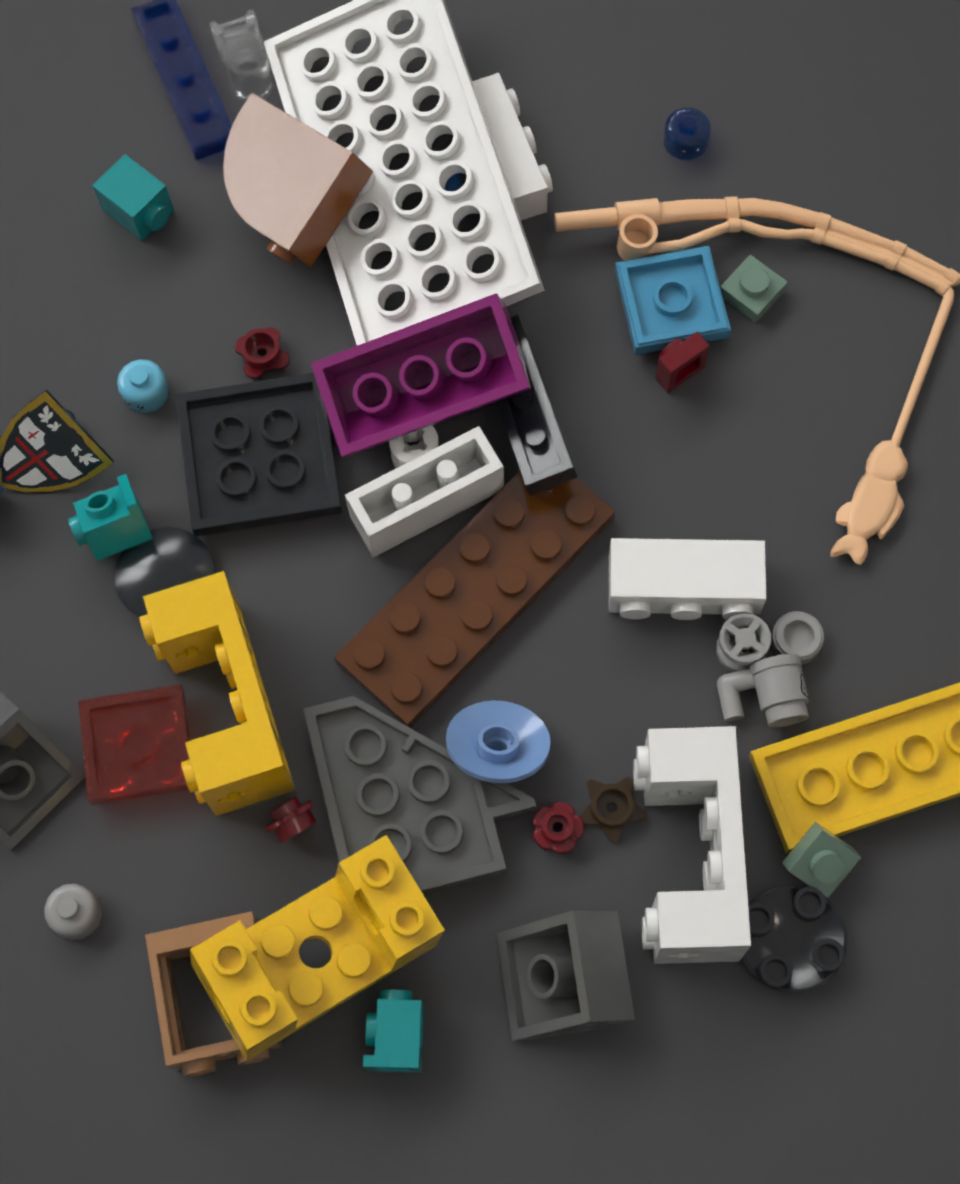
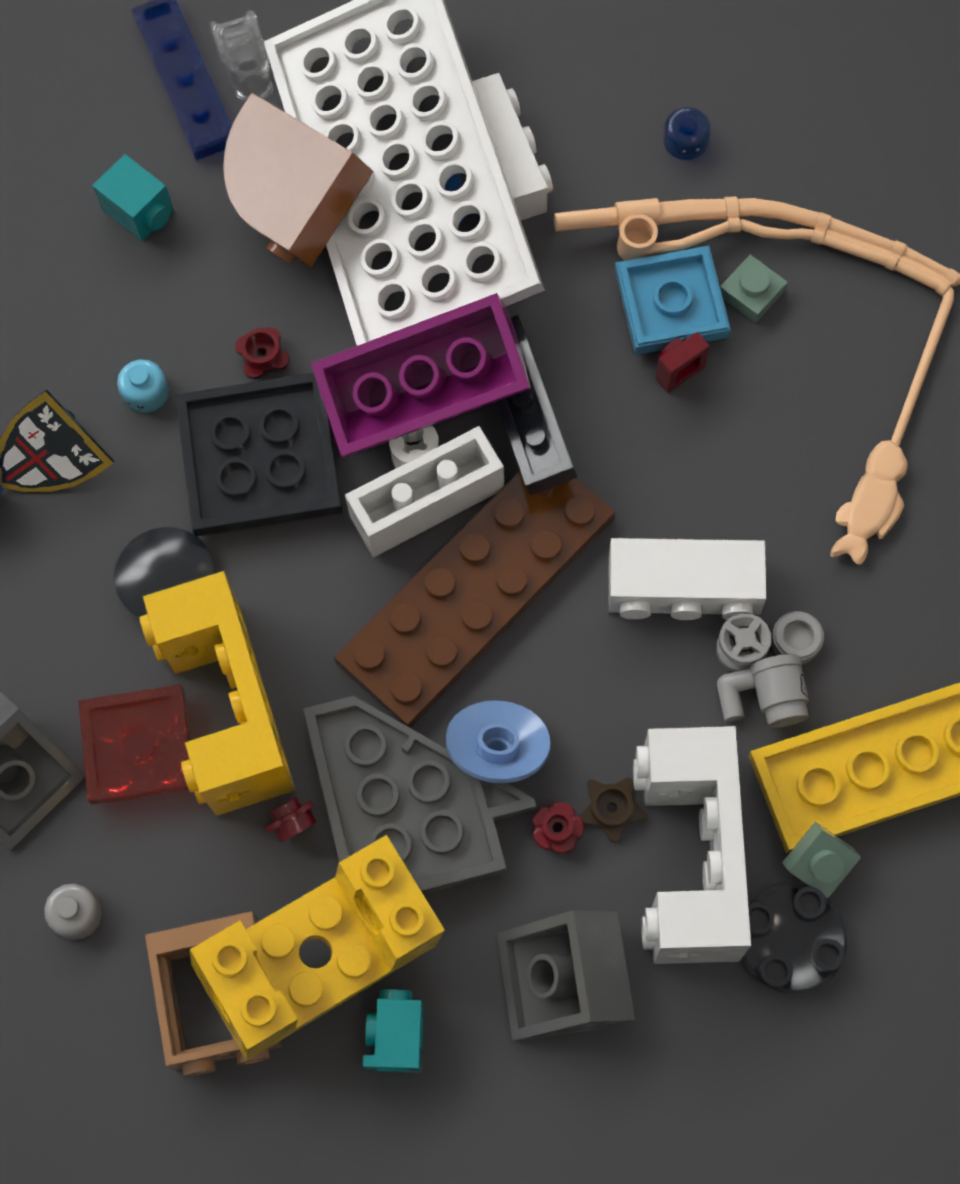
(110, 520): teal brick -> none

